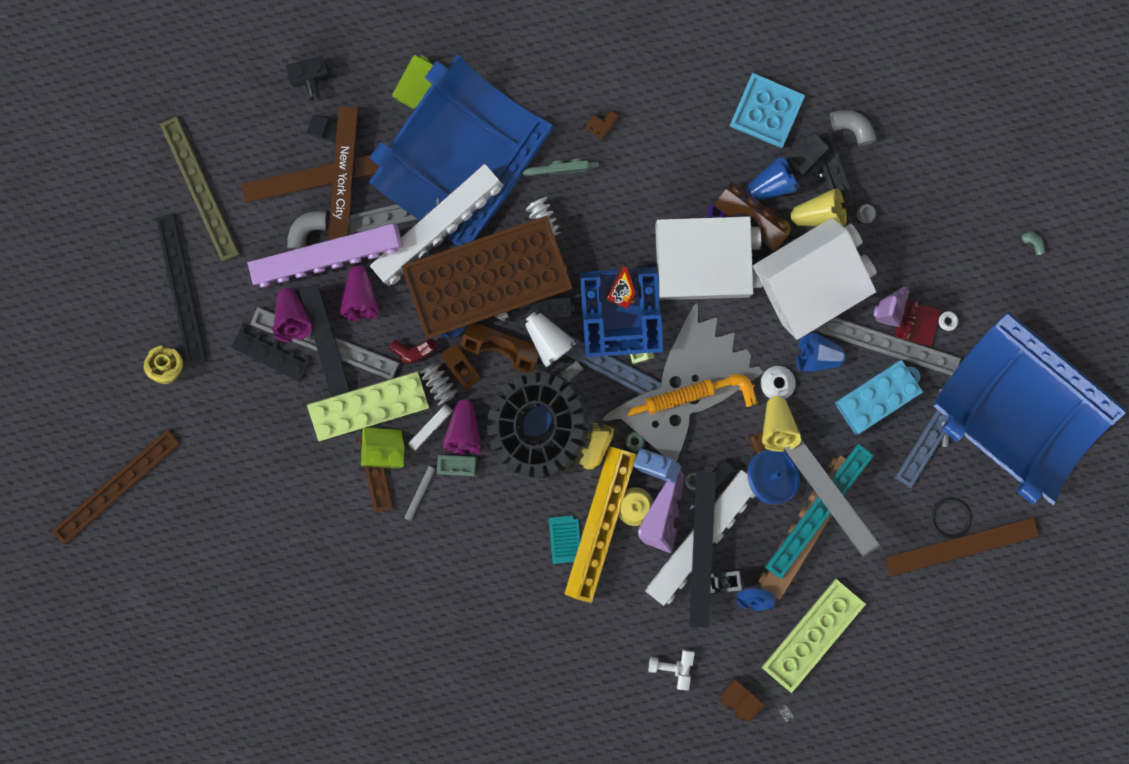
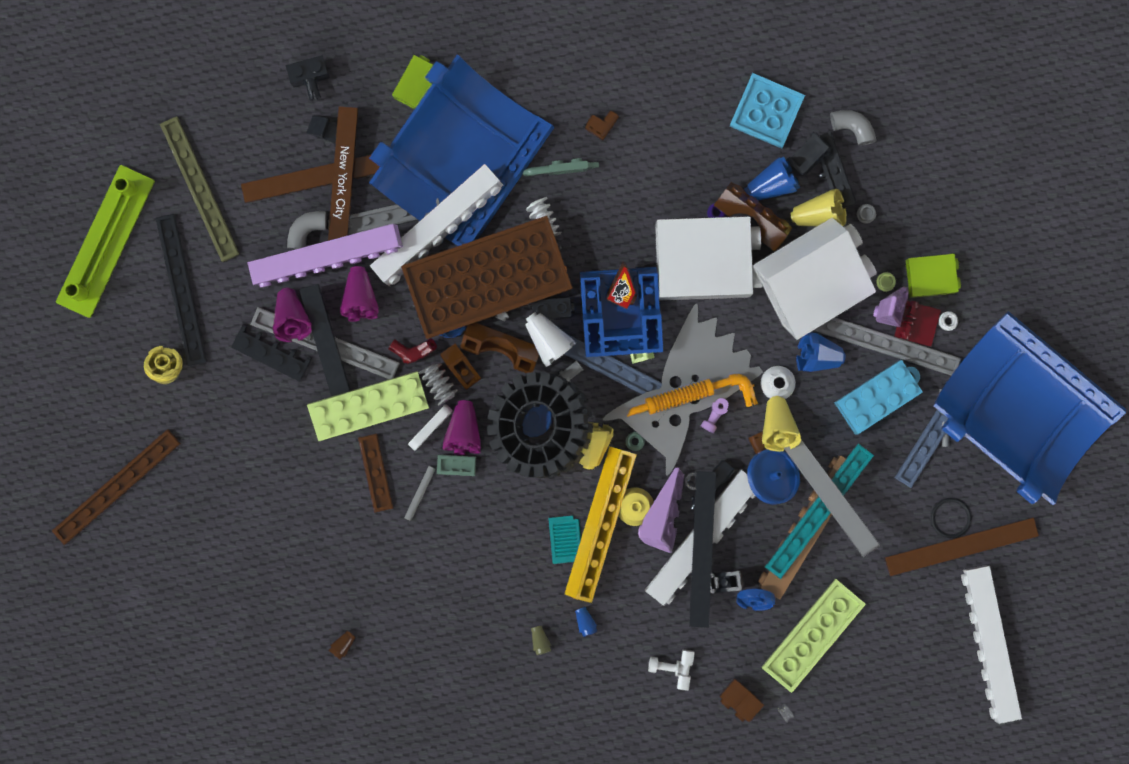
(105, 241): none -> lime piece
(342, 645): none -> reddish brown cone
(382, 448): lime slope -> none
(540, 641): none -> olive cone
(585, 622): none -> blue cone
(657, 465): medium blue brick -> none
(718, 409): none -> lavender leg
(886, 281): none -> yellowish green plate
(932, 275): none -> lime brick
(991, 643): none -> white brick
(1036, 240): sand green arm -> none

